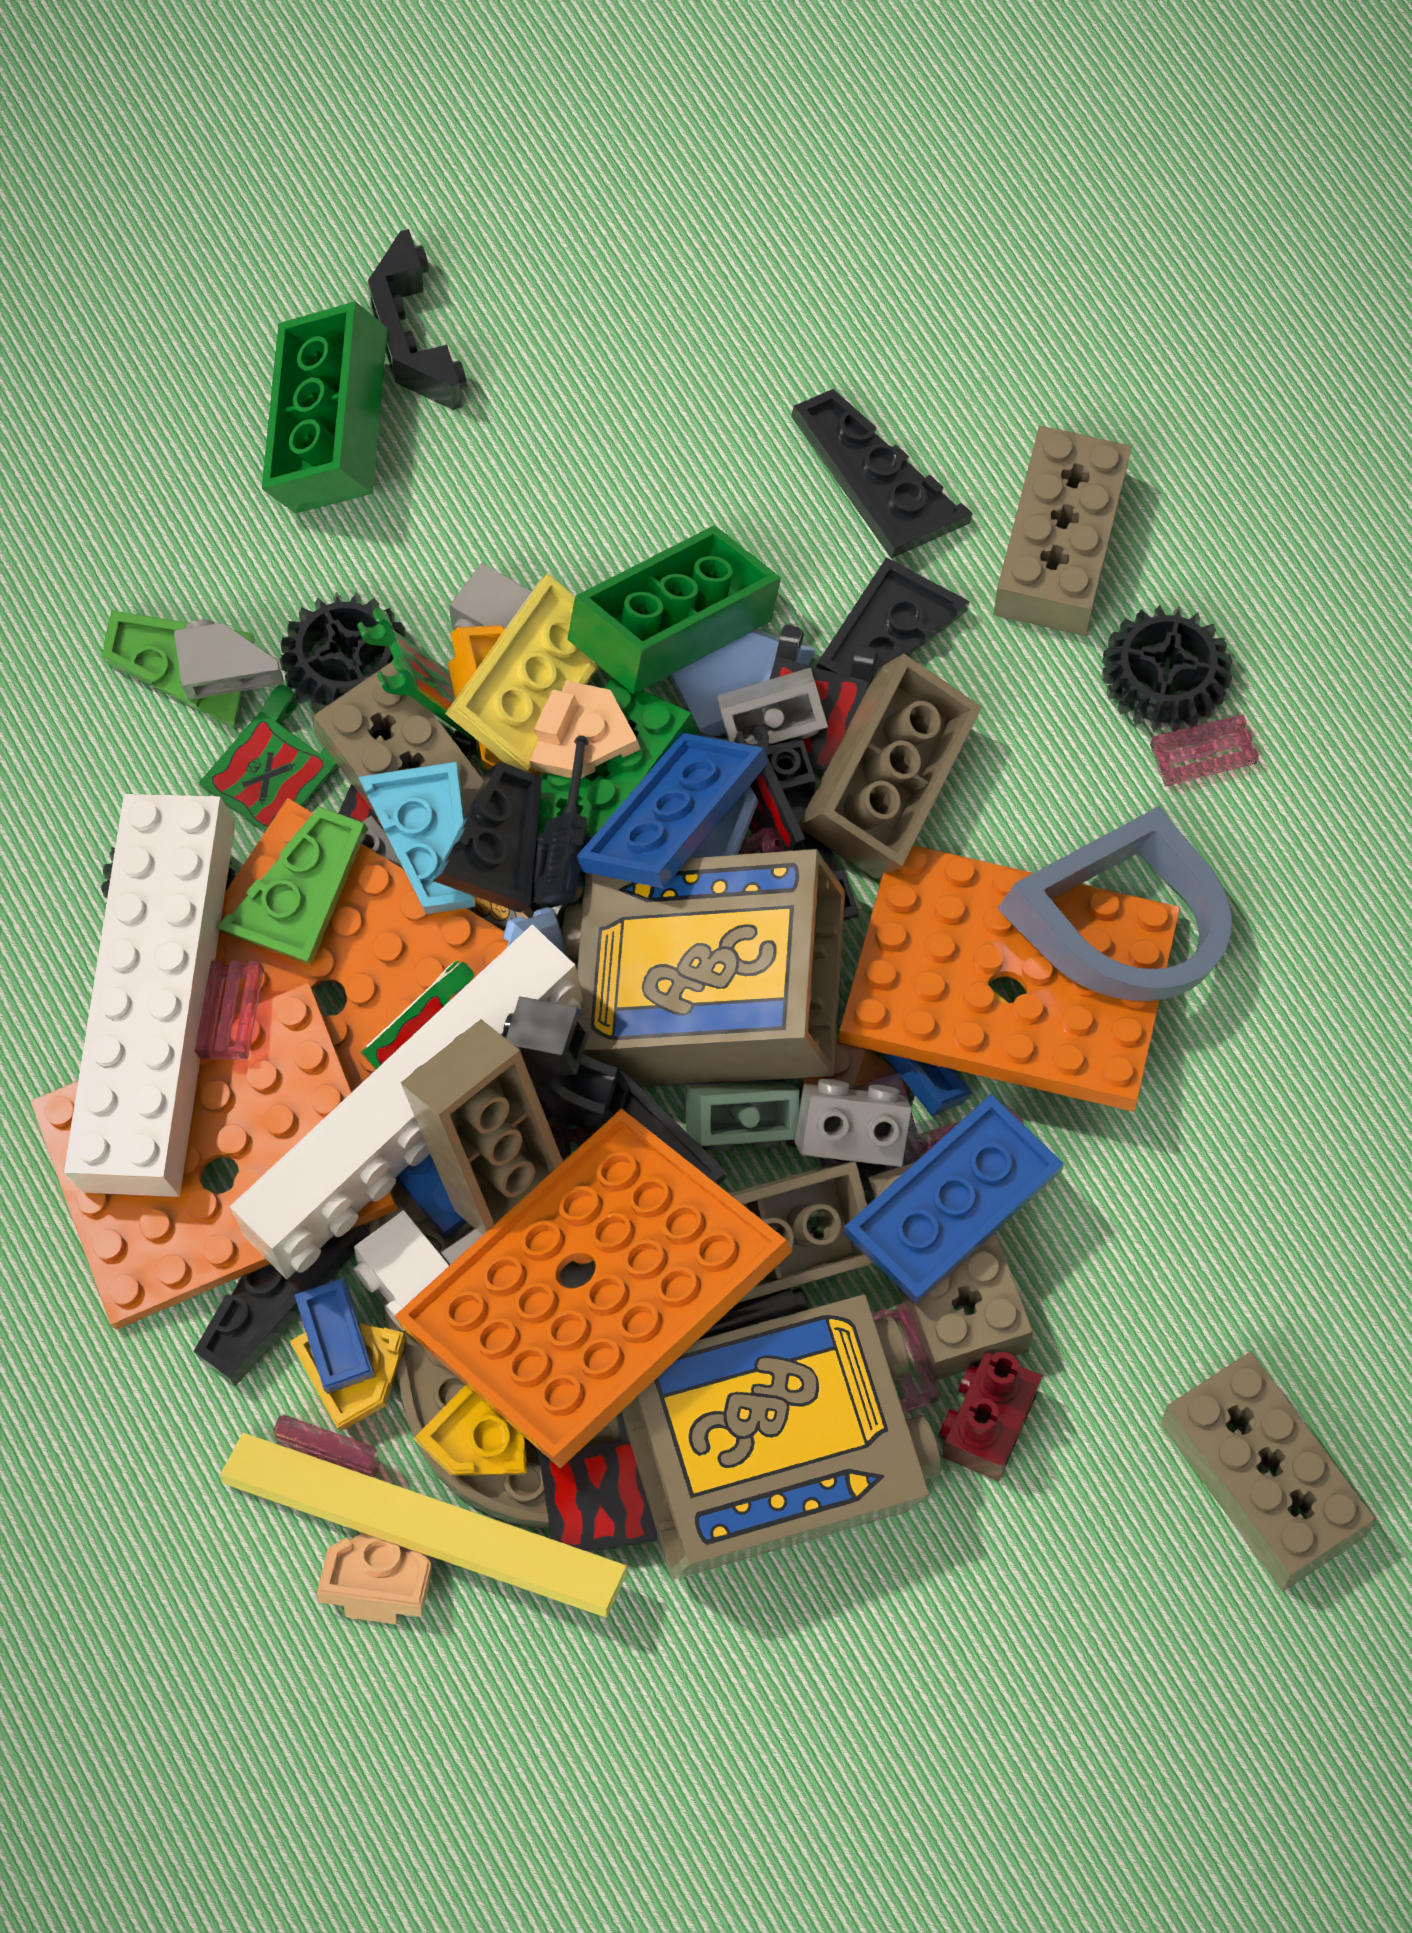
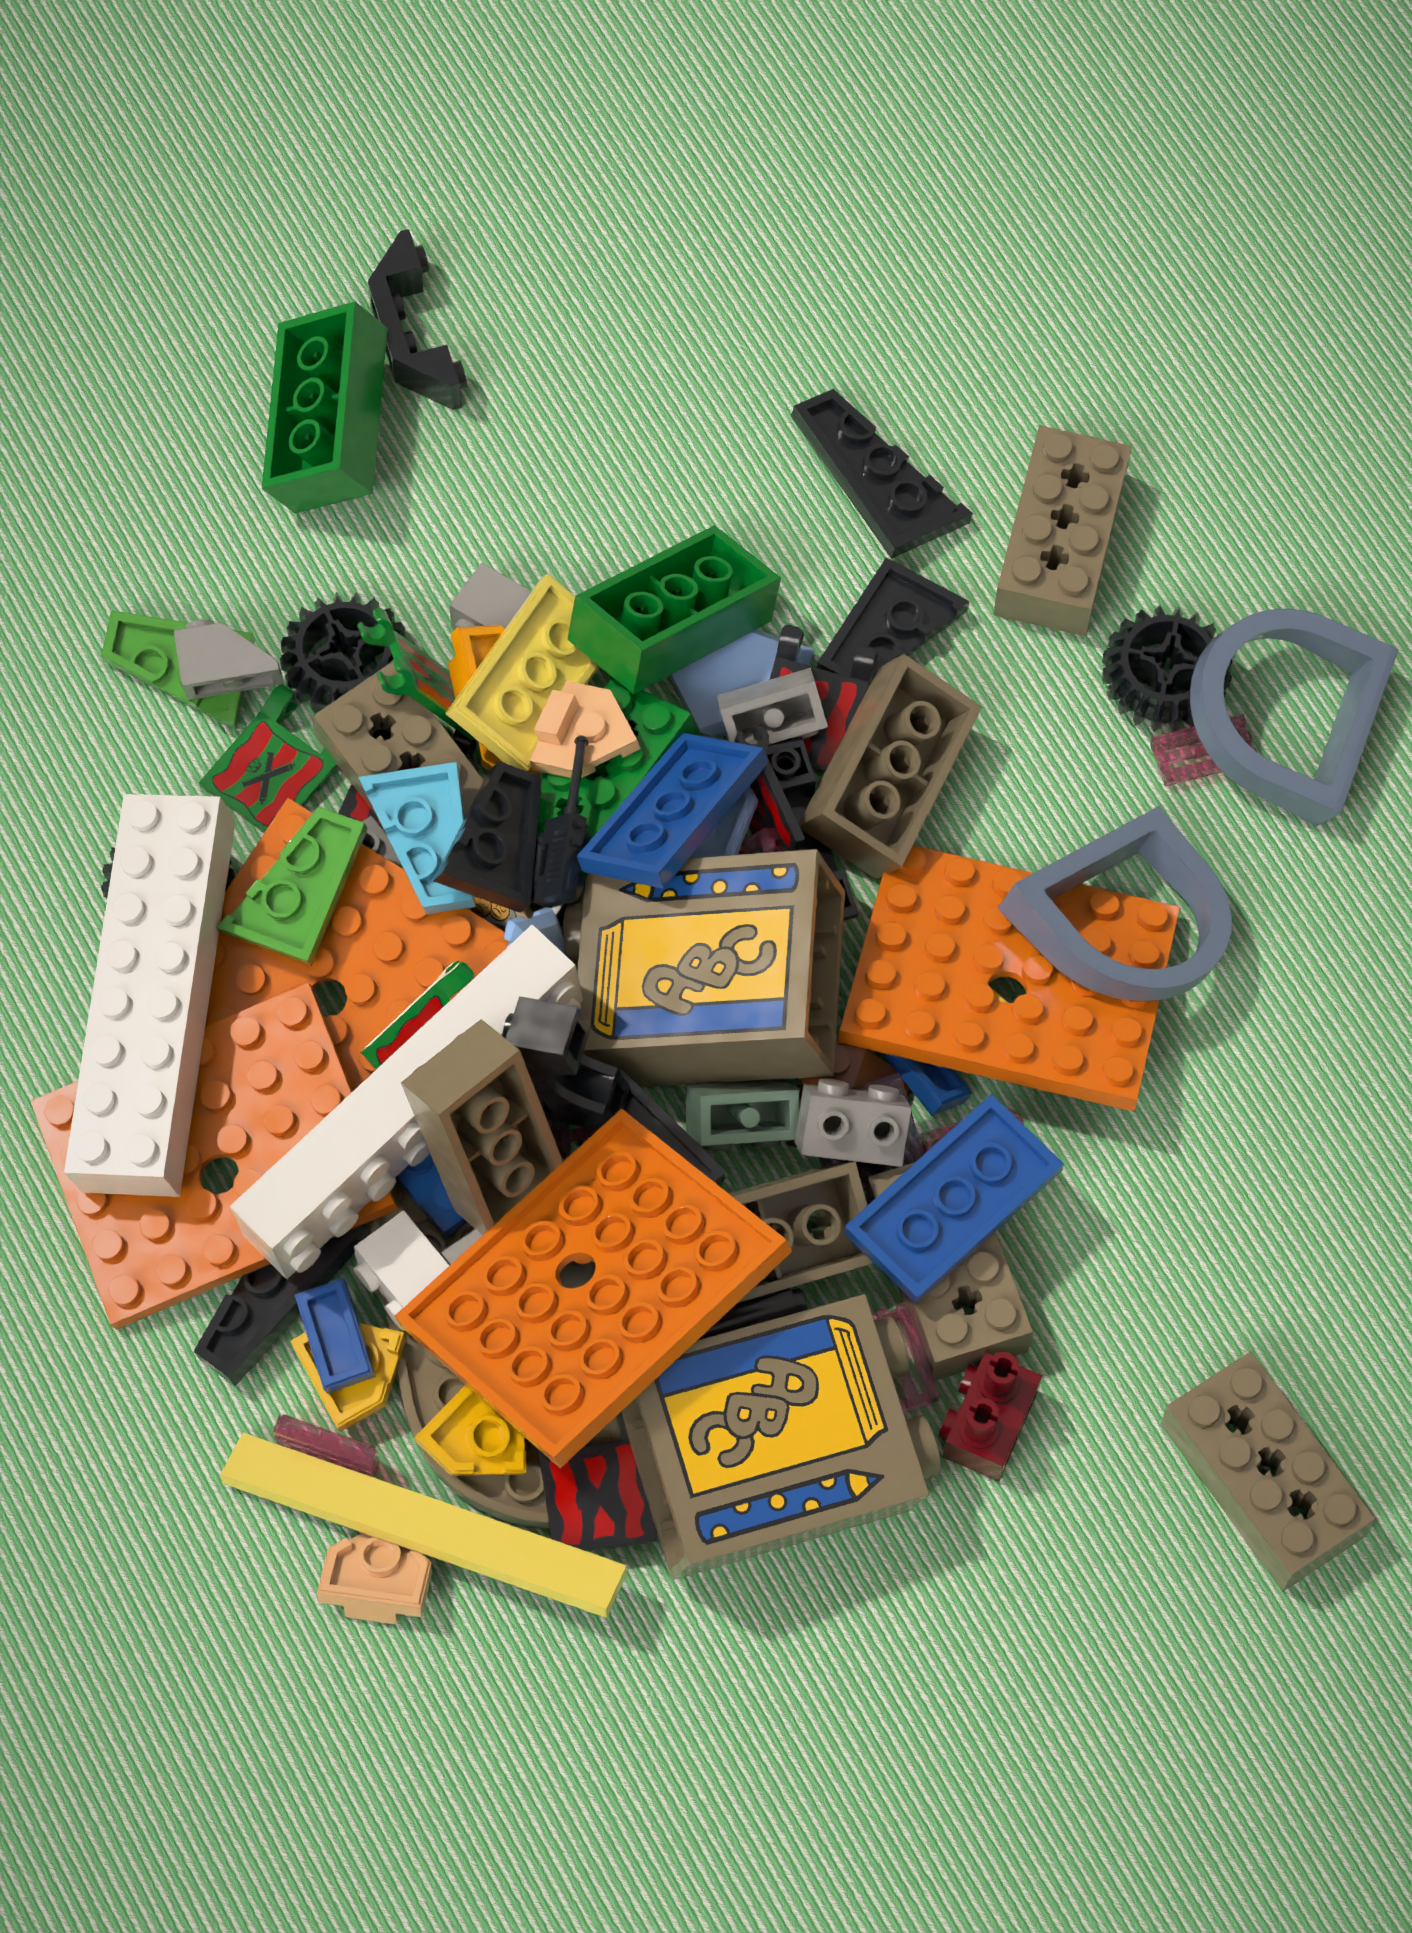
(233, 973): clear pink tile -> none
(1369, 666): none -> sand blue window

